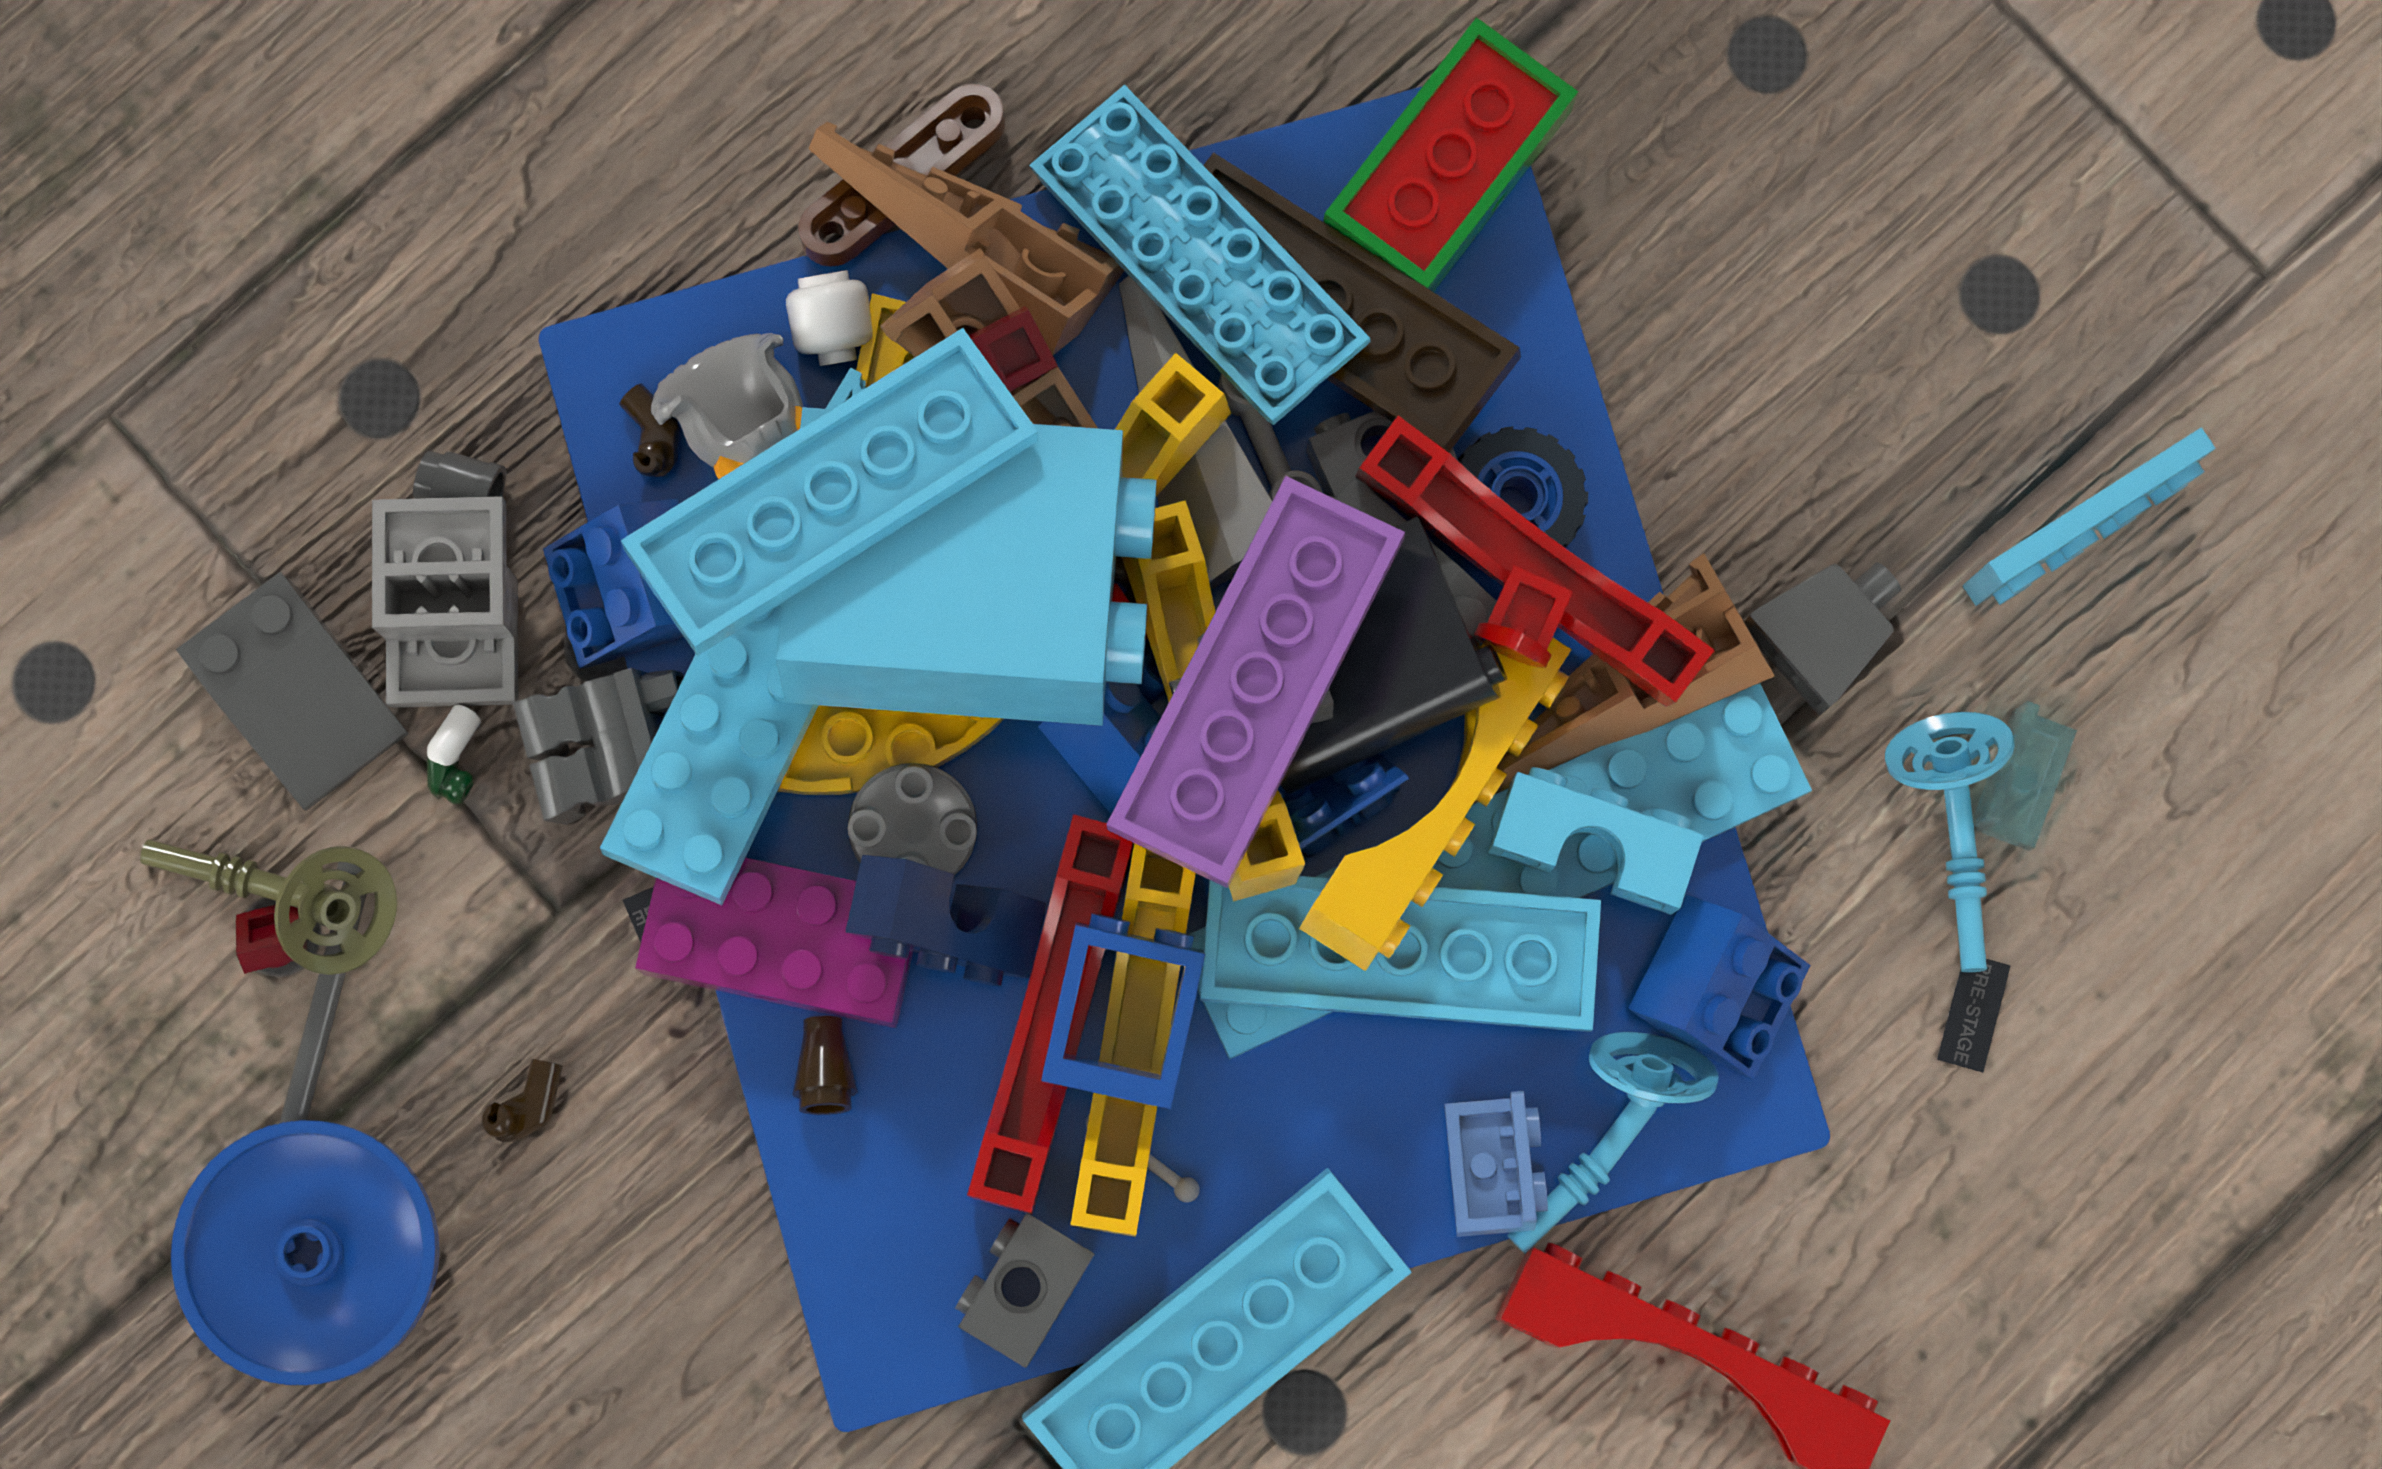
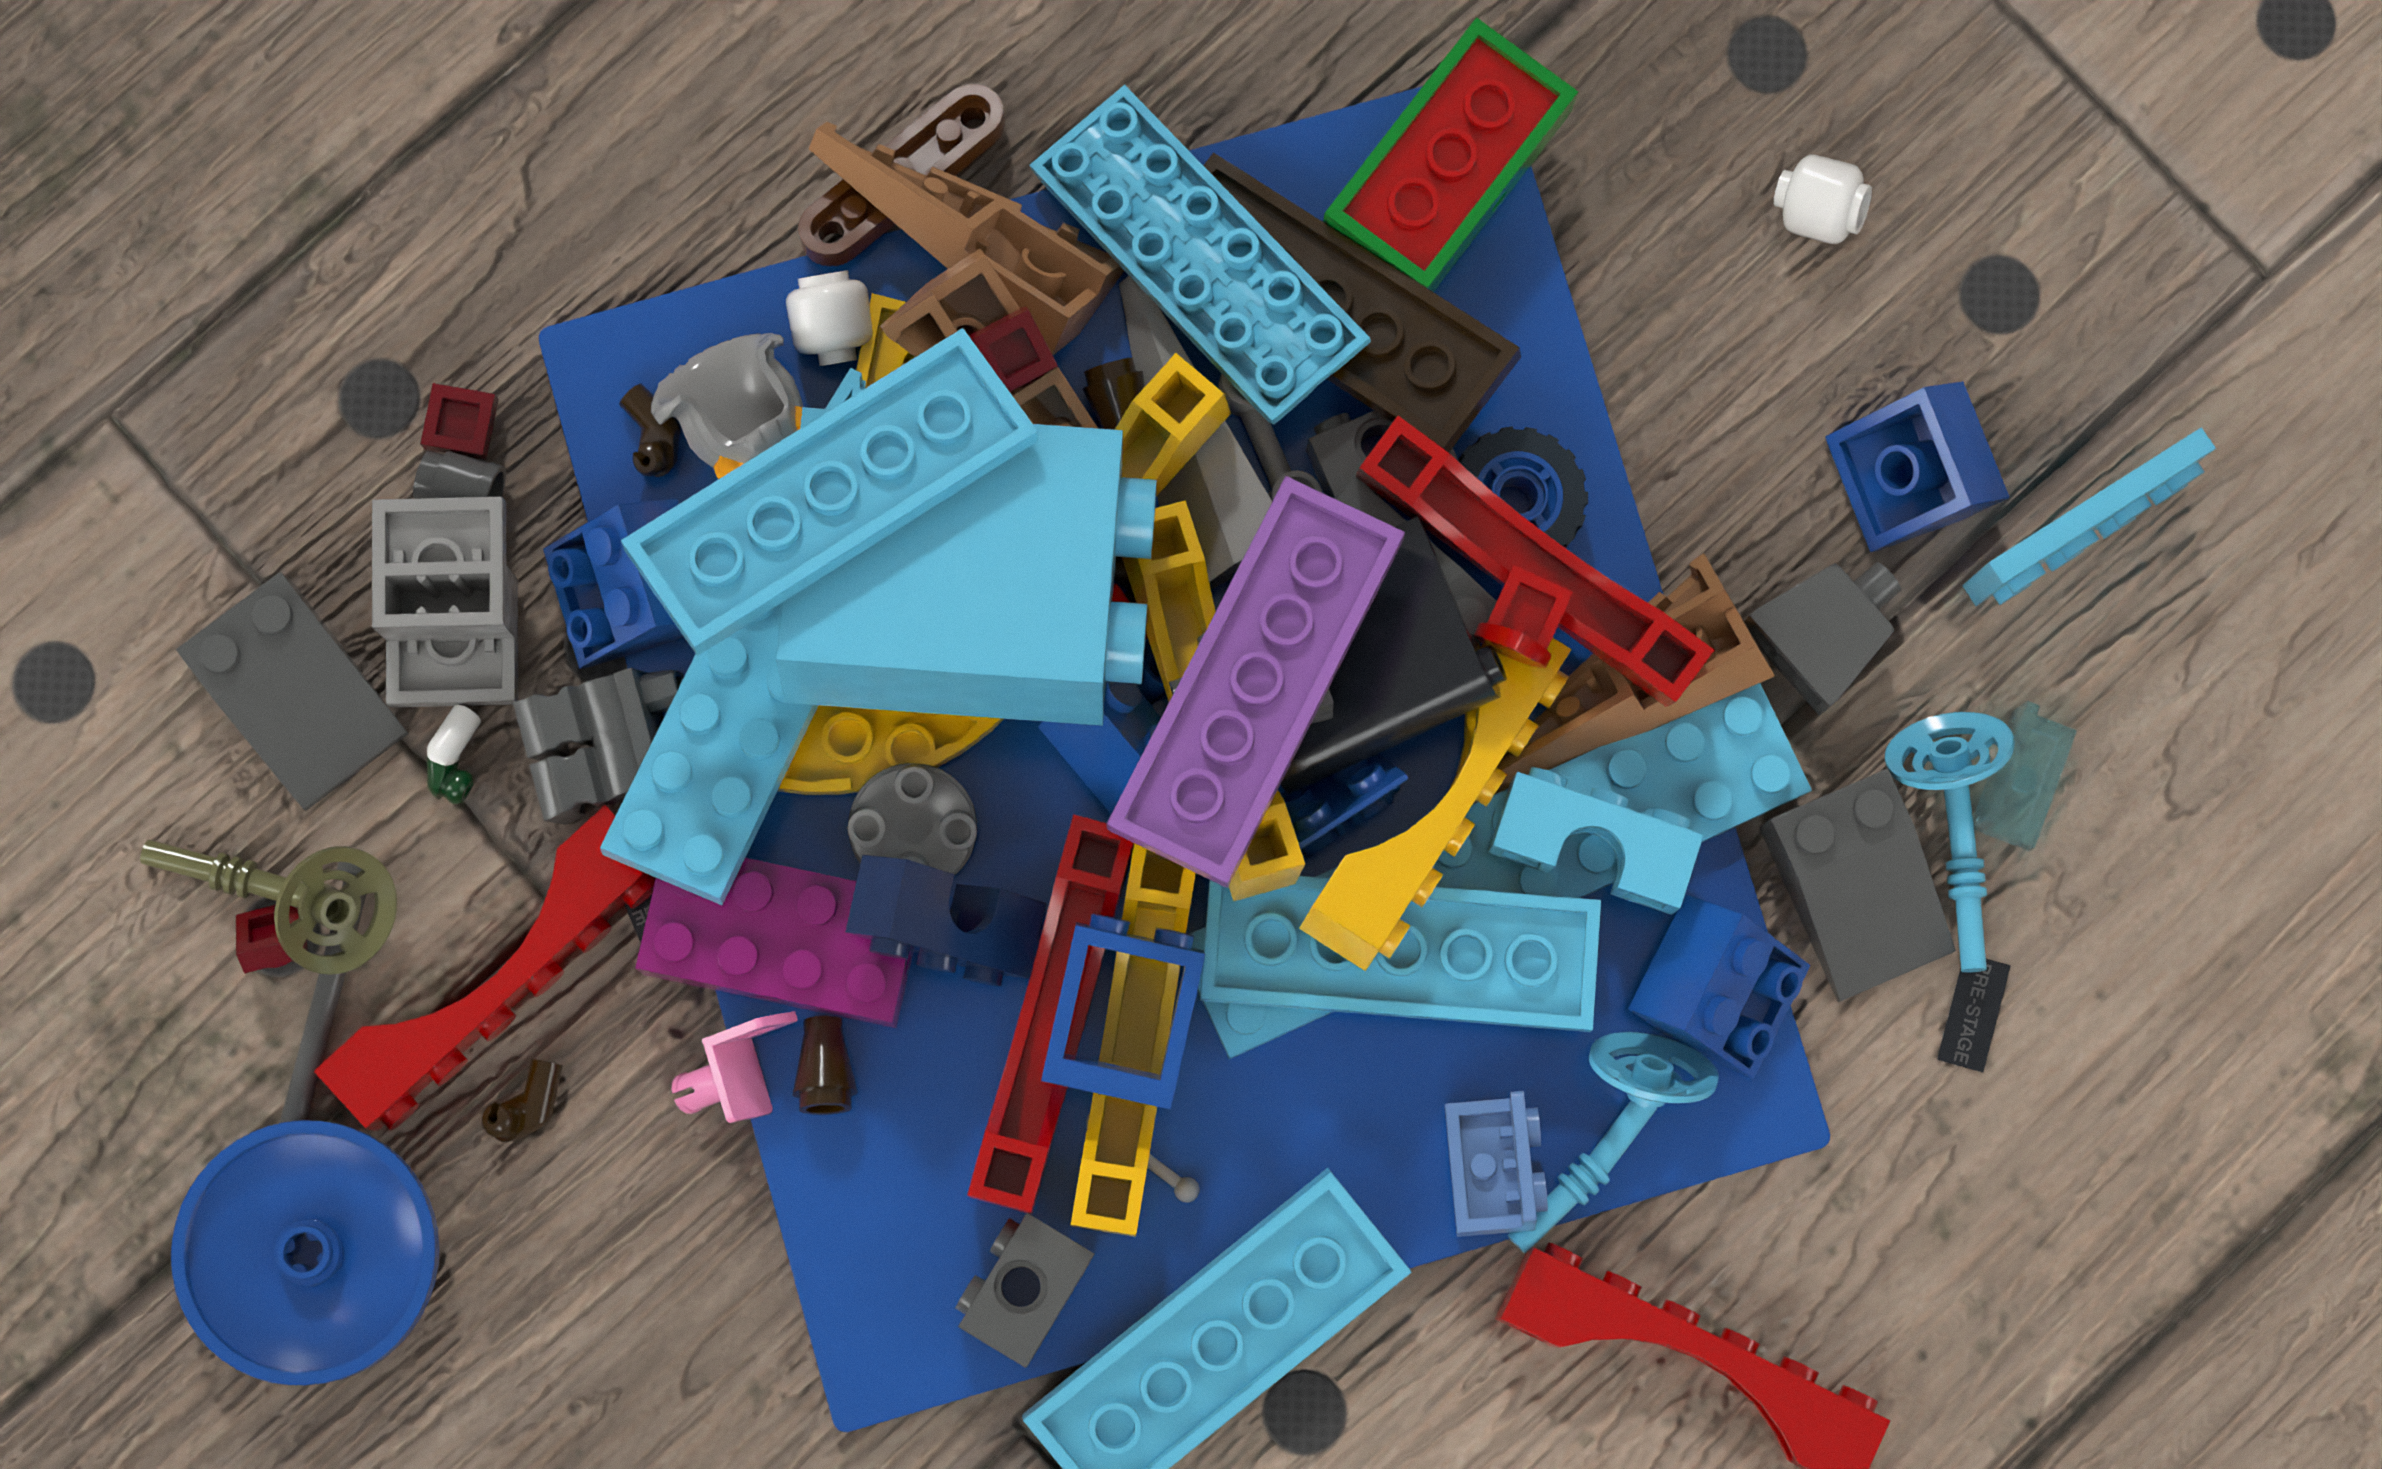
(390, 1064): none -> red arch
(459, 421): none -> dark red plate
(732, 1072): none -> bright pink bracket
(1112, 390): none -> dark brown cone
(1823, 199): none -> white head
(1860, 884): none -> dark grey slope
(1917, 465): none -> blue slope

